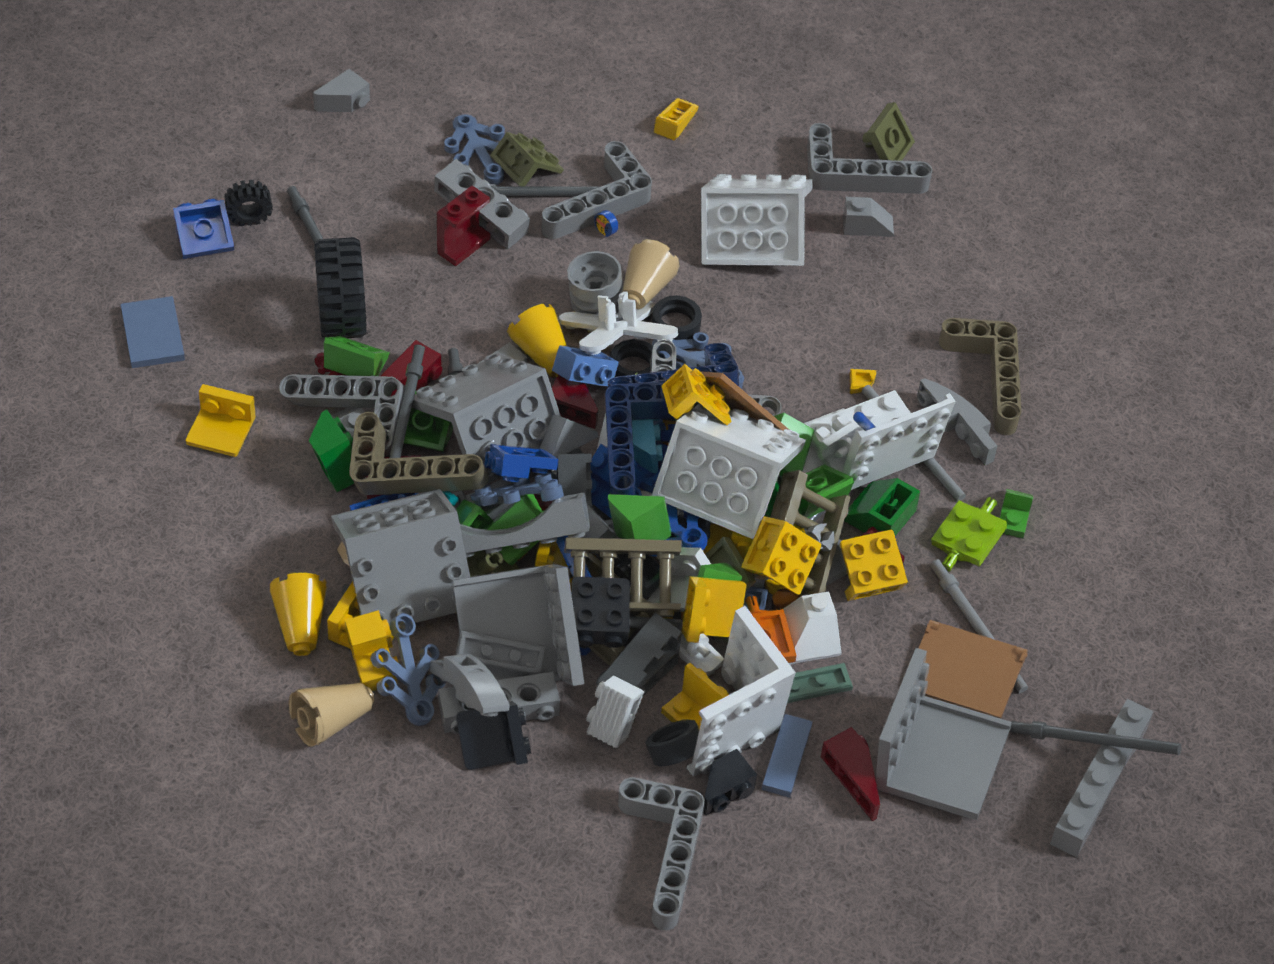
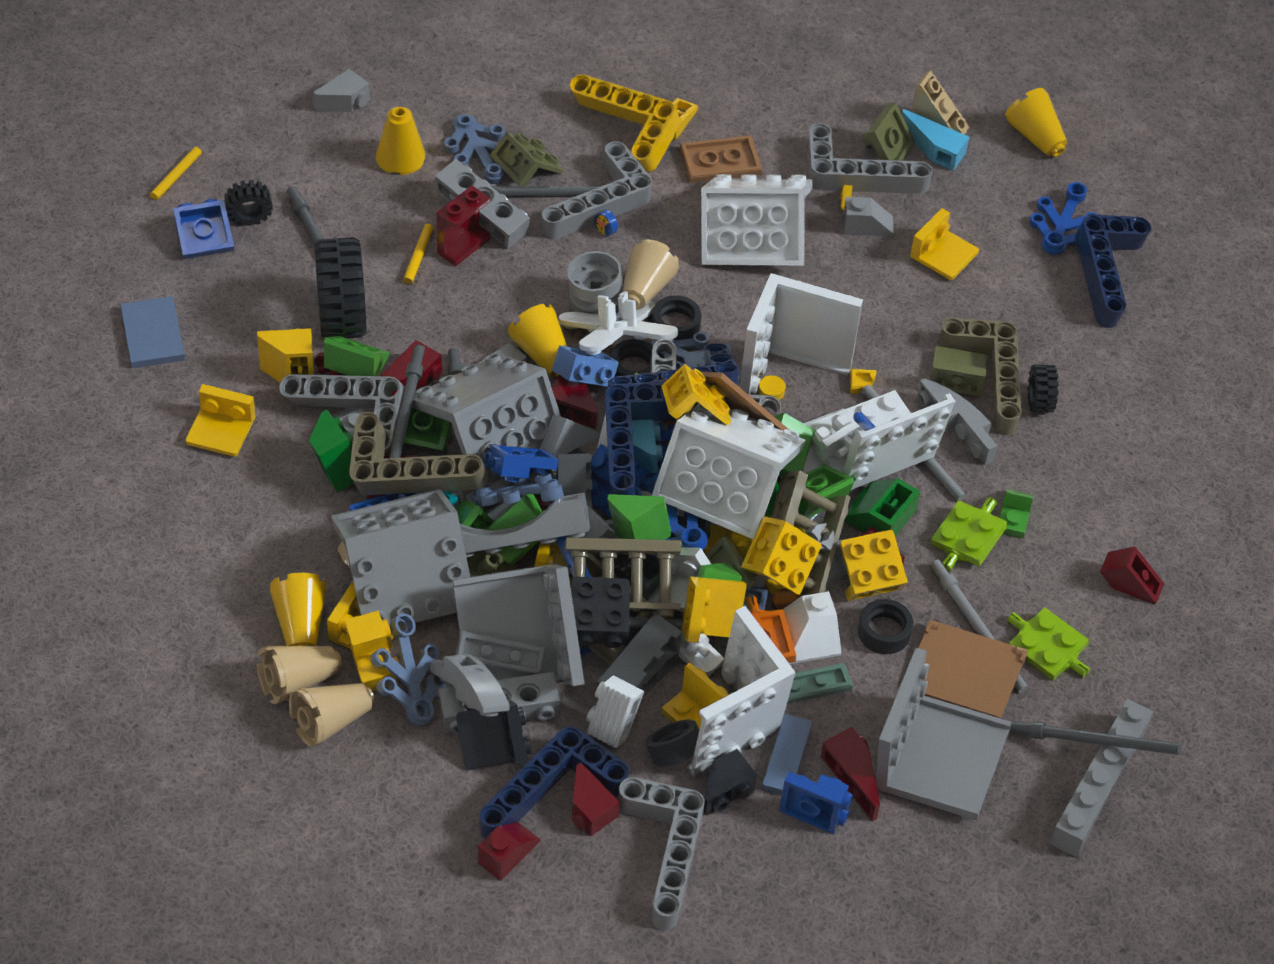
(180, 168): none -> yellow bar
(285, 352): none -> yellow slope
(294, 668): none -> tan cone
(400, 143): none -> yellow cone
(418, 254): none -> yellow bar
(505, 848): none -> dark red slope
(546, 776): none -> dark blue beam
(592, 802): none -> dark red slope
(659, 119): none -> yellow beam
(720, 156): none -> medium nougat tile
(772, 386): none -> yellow tile
(800, 325): none -> white bracket
(819, 803): none -> blue plate
(845, 191): none -> yellow tile
(880, 643): none -> black tyre
(934, 104): none -> tan slope
(937, 141): none -> medium azure slope
(940, 248): none -> yellow bracket
(959, 370): none -> olive bracket
(1038, 122): none -> yellow cone
(1043, 388): none -> black tyre
(1050, 643): none -> lime plate
(1055, 241): none -> blue plant
(1095, 243): none -> dark blue beam
(1131, 574): none -> dark red slope

